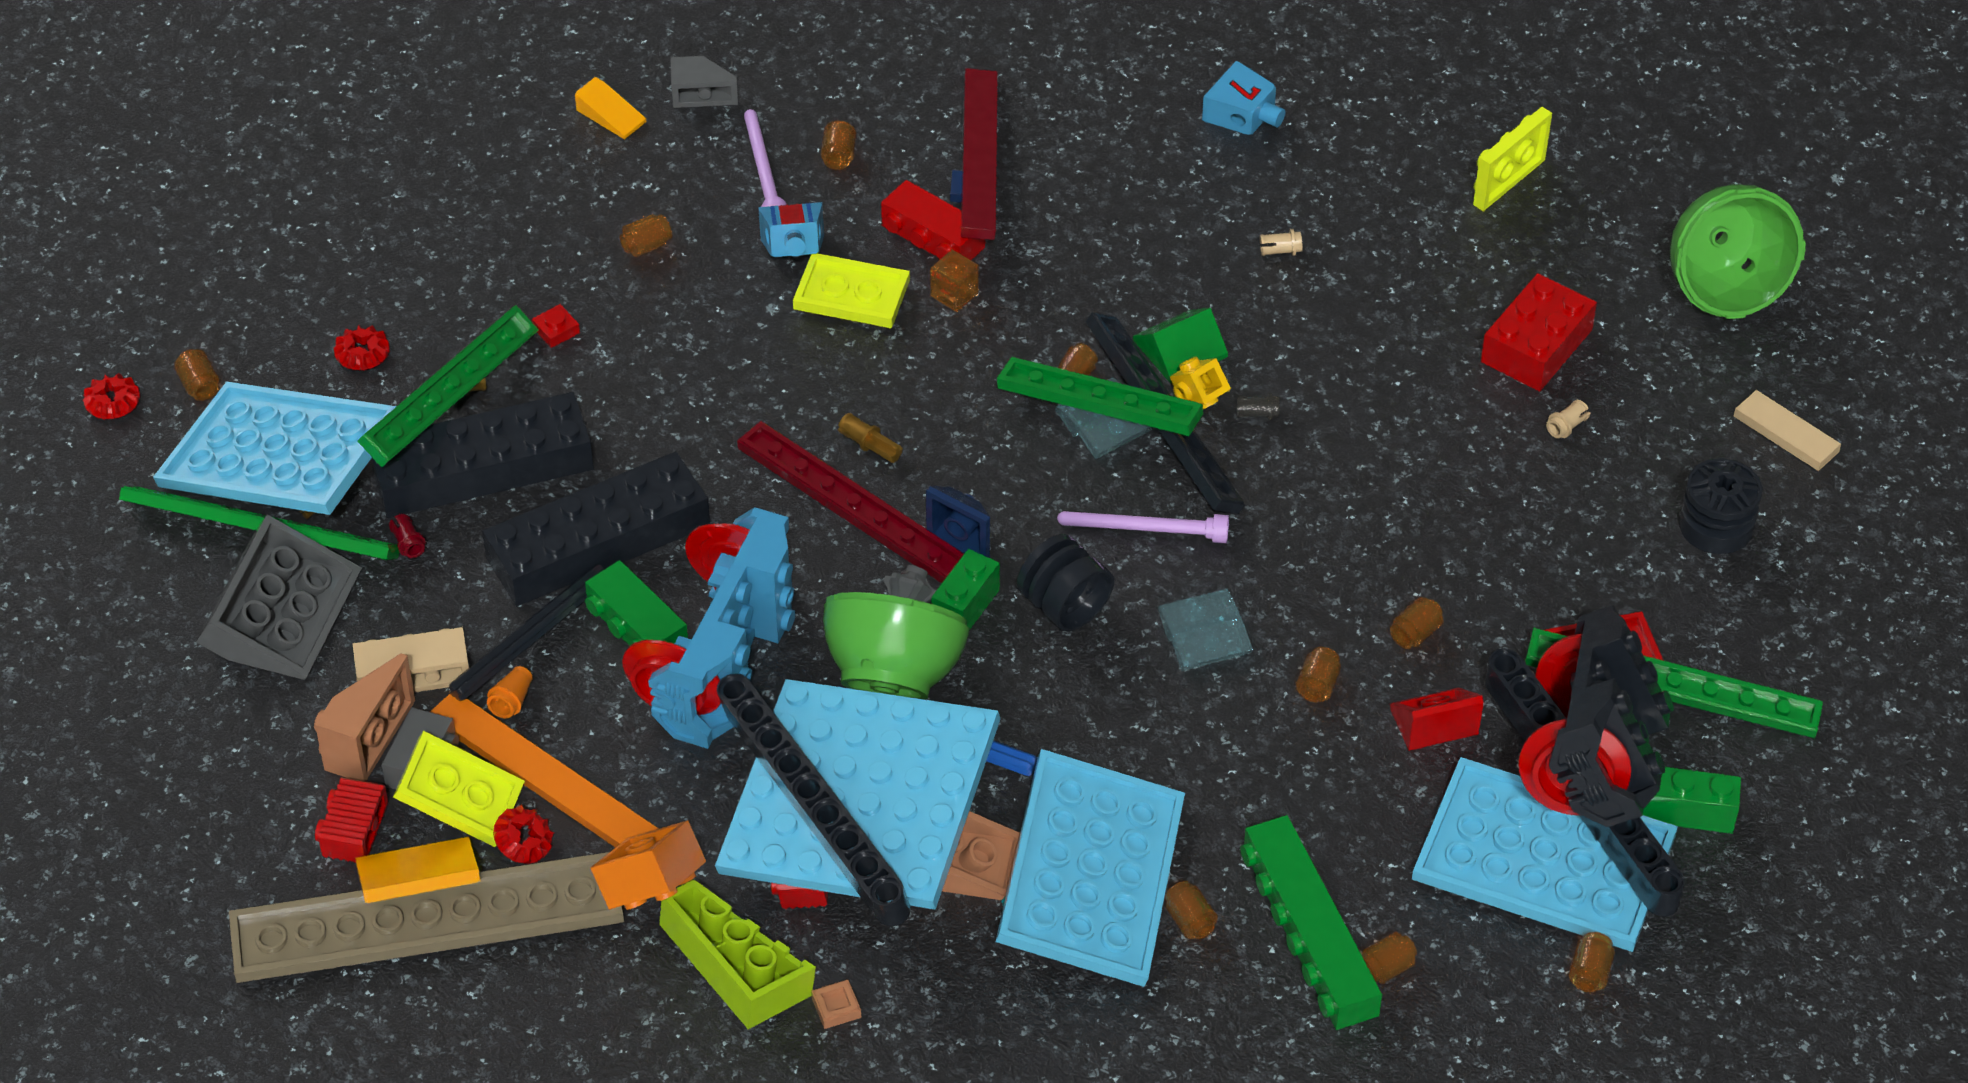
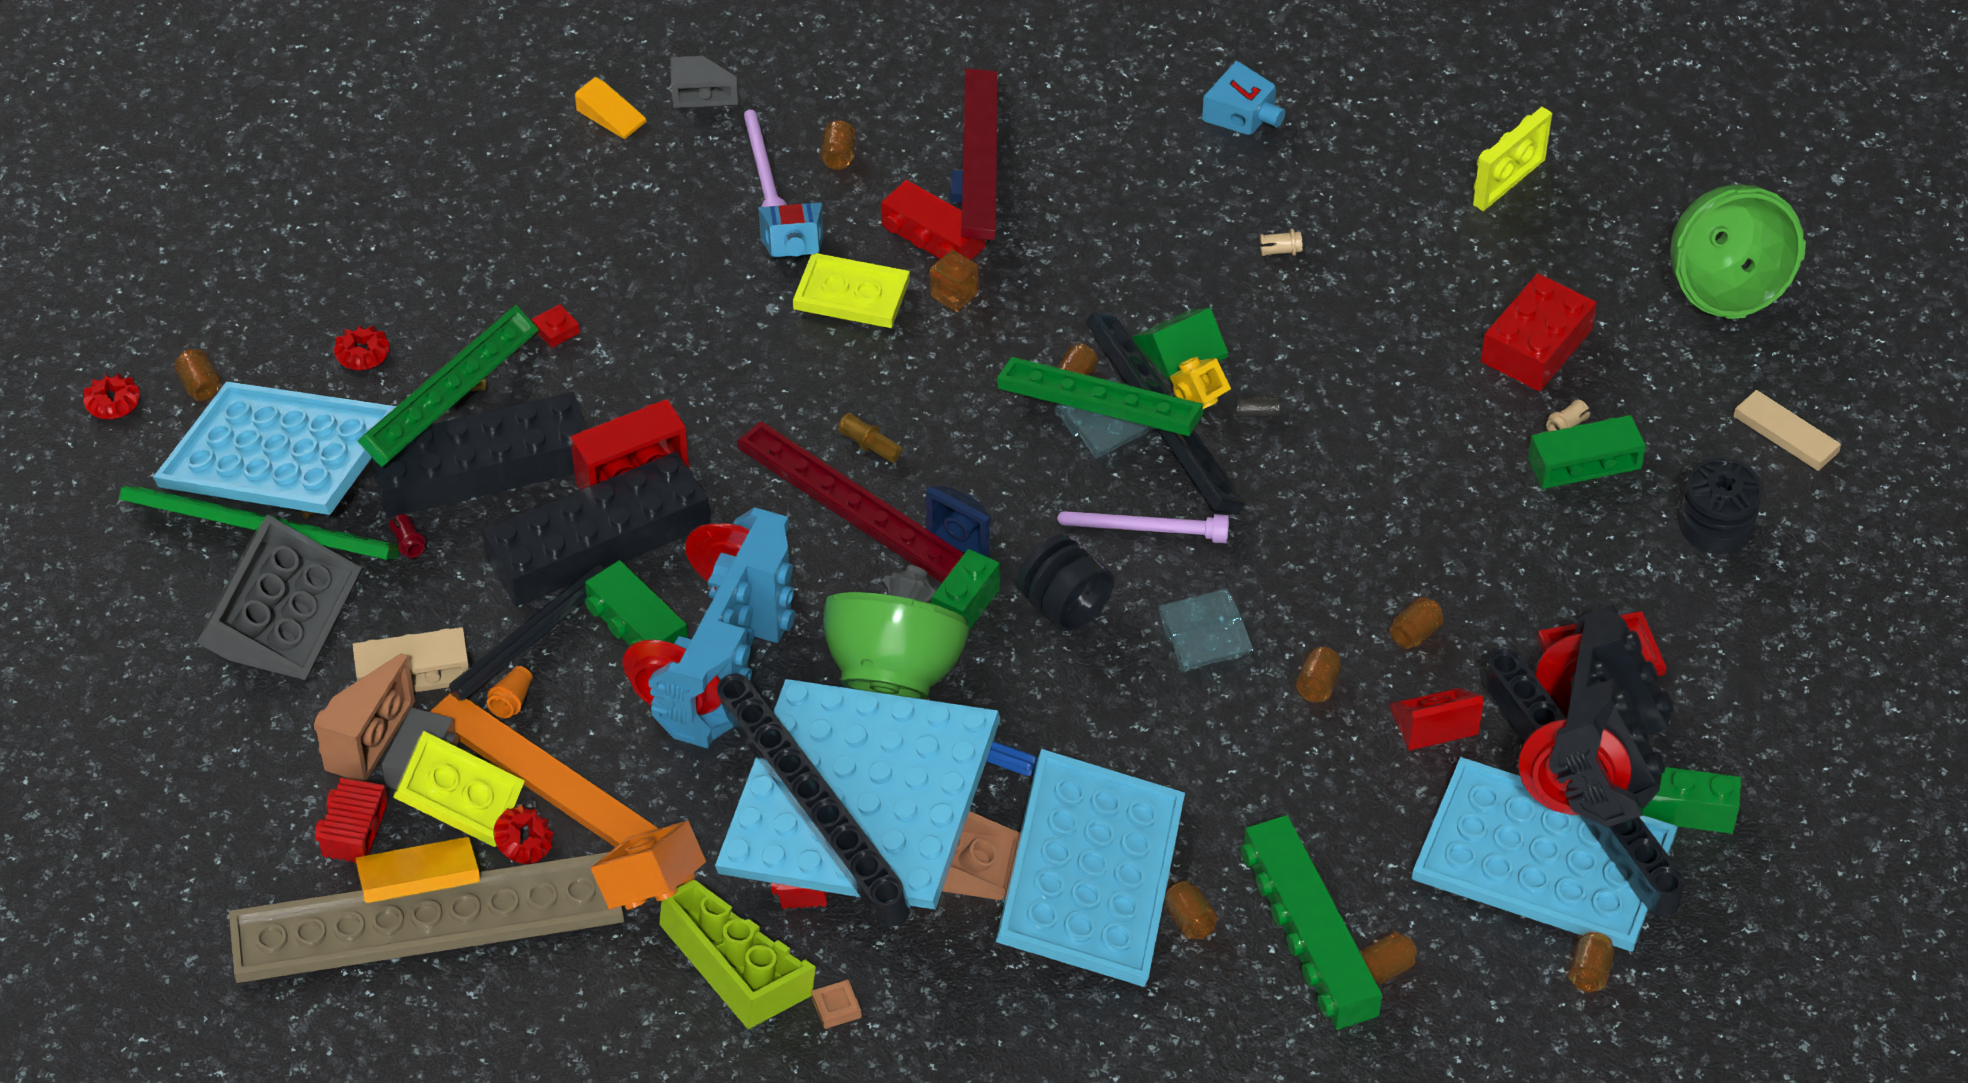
(627, 443): none -> red brick
(645, 234): clear orange brick -> none
(1586, 452): none -> green brick
(1717, 693): green tile -> none

